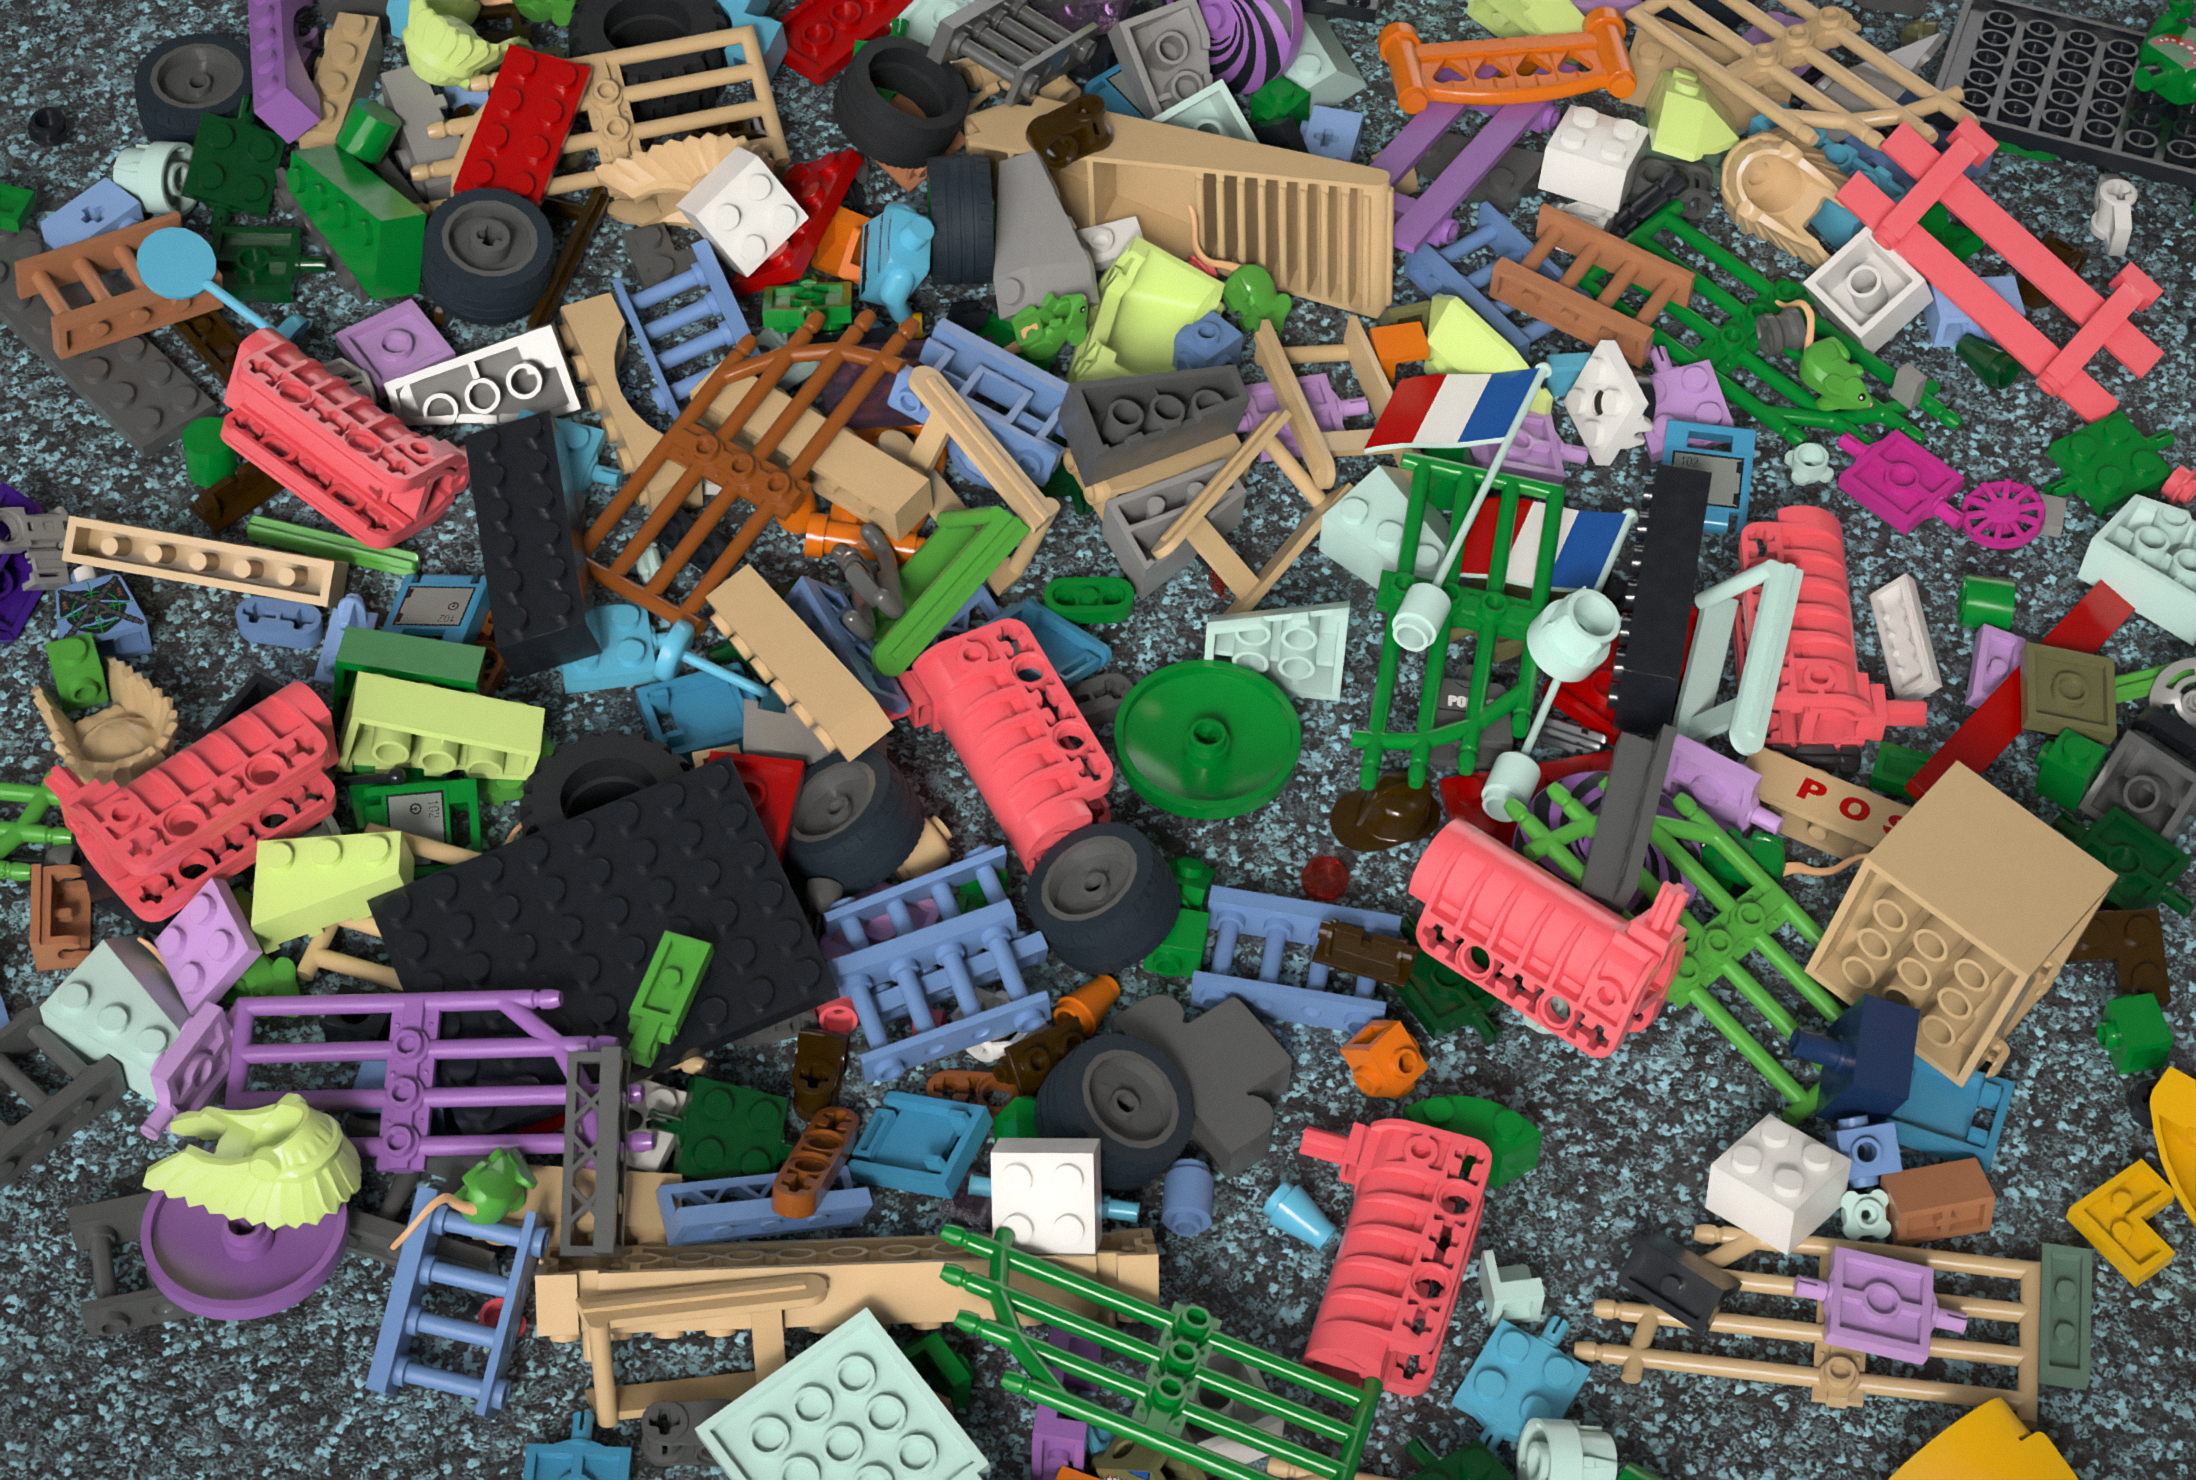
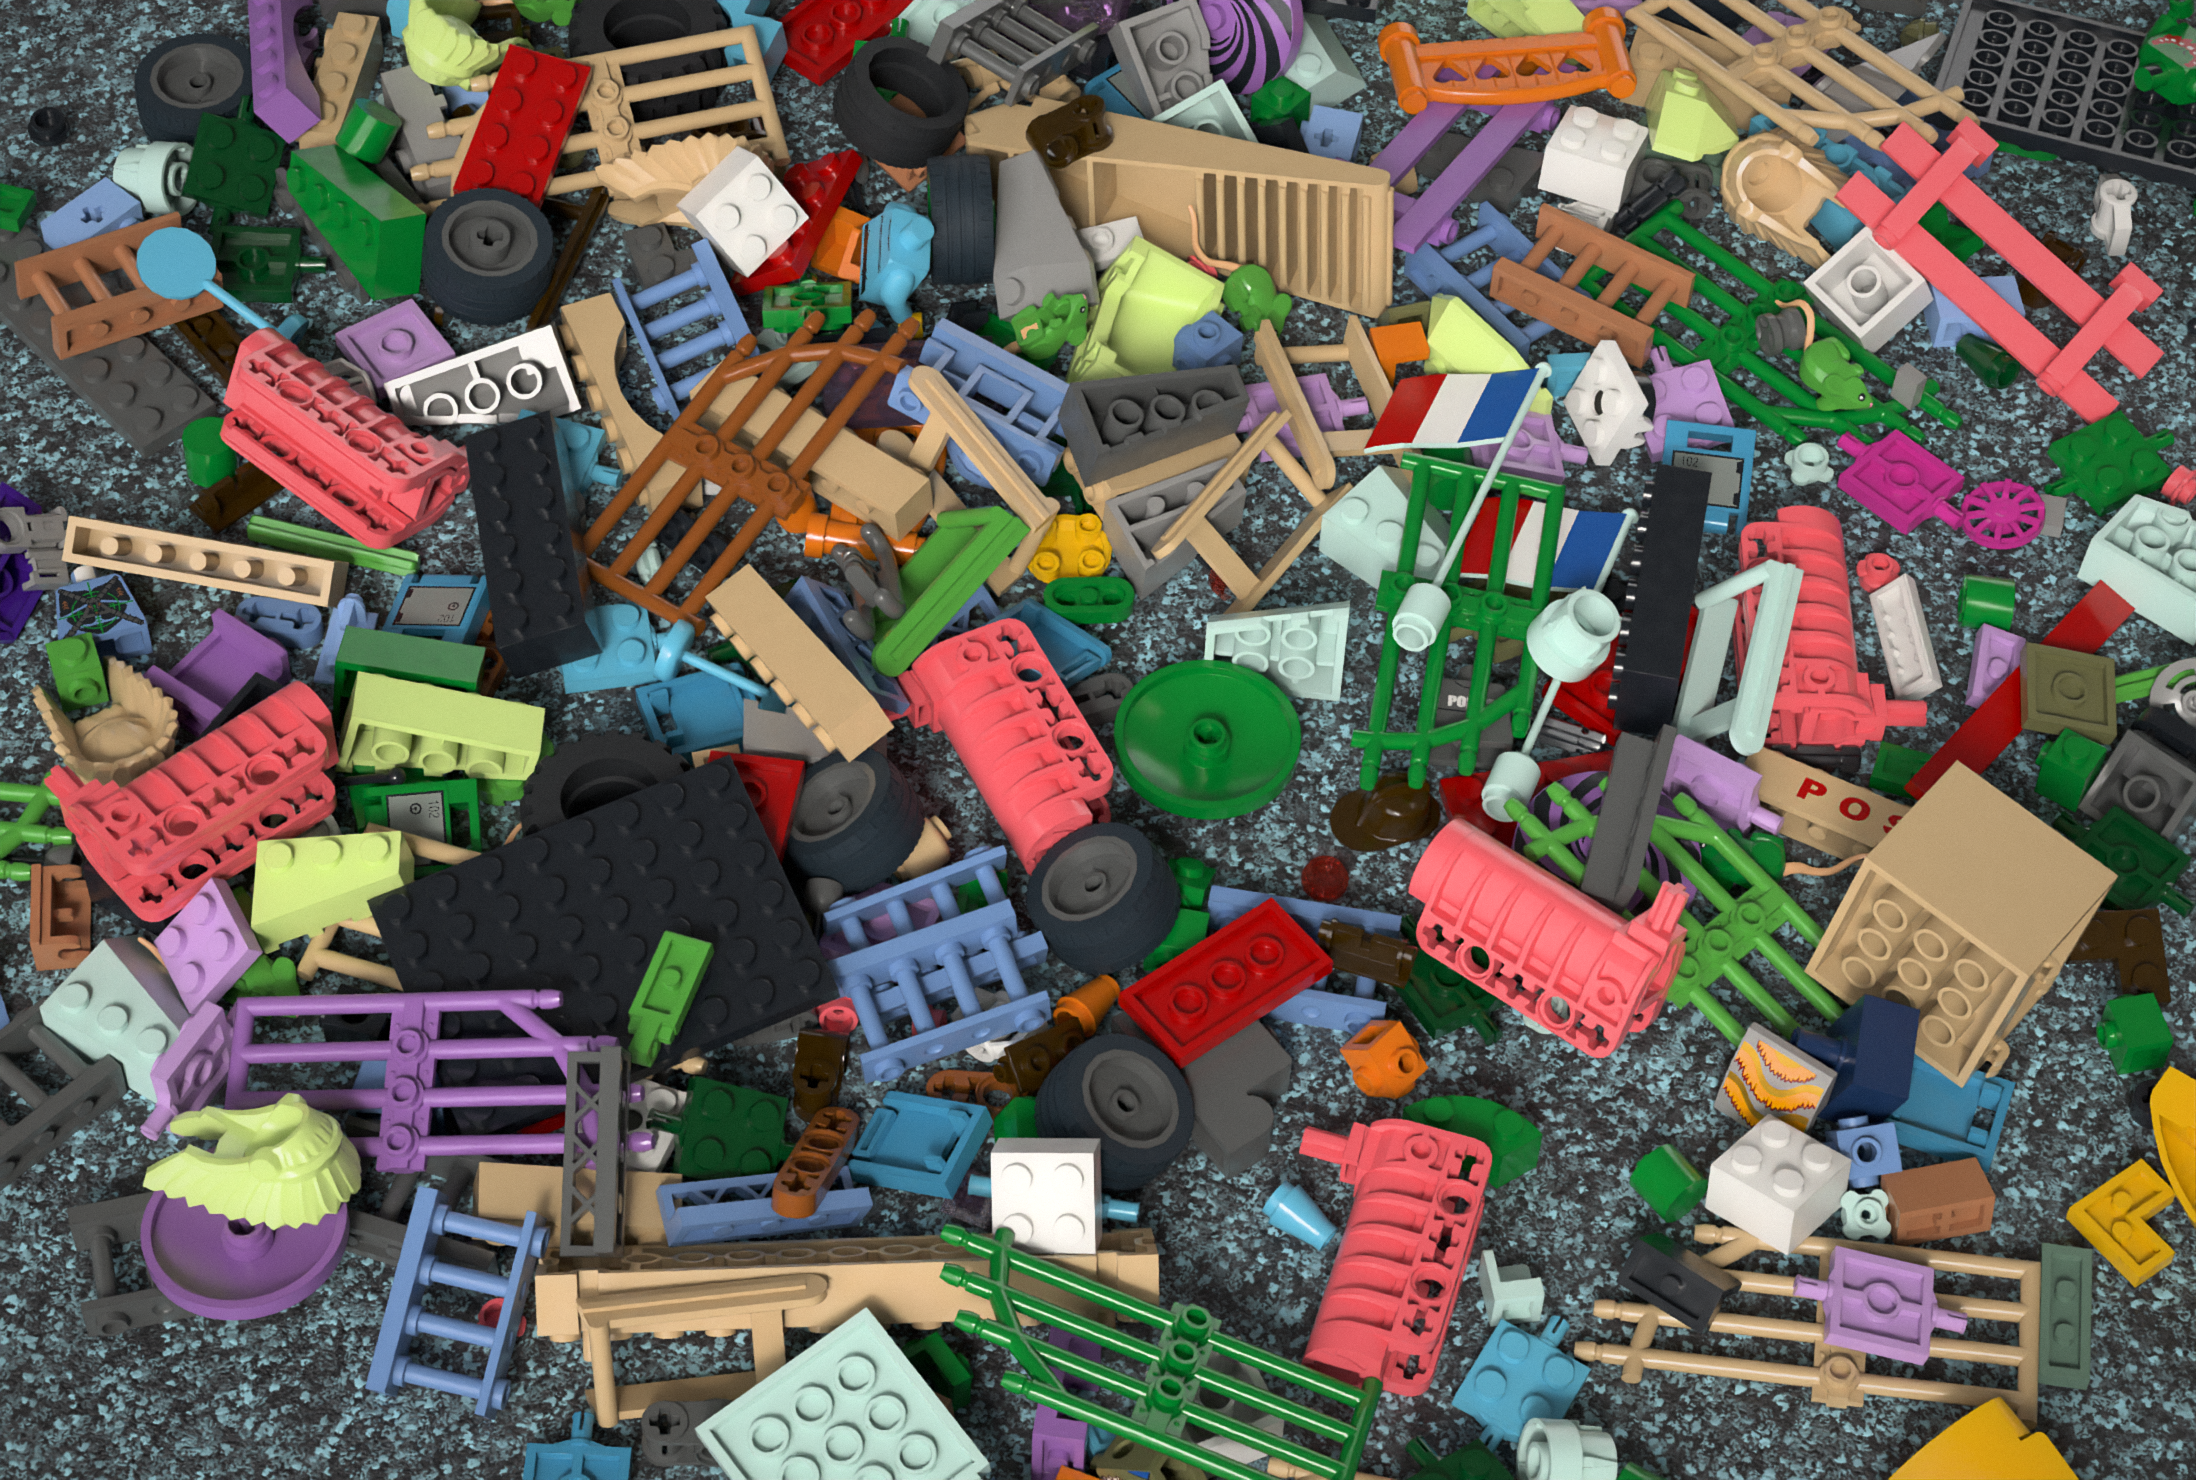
(219, 669): none -> medium lavender panel
(488, 1192): bright green animal -> none
(1072, 549): none -> yellow dish
(1188, 1198): medium blue brick -> none
(1225, 983): none -> red plate
(1668, 1182): none -> green piece
(1774, 1080): none -> slope
(1876, 571): none -> coral plate

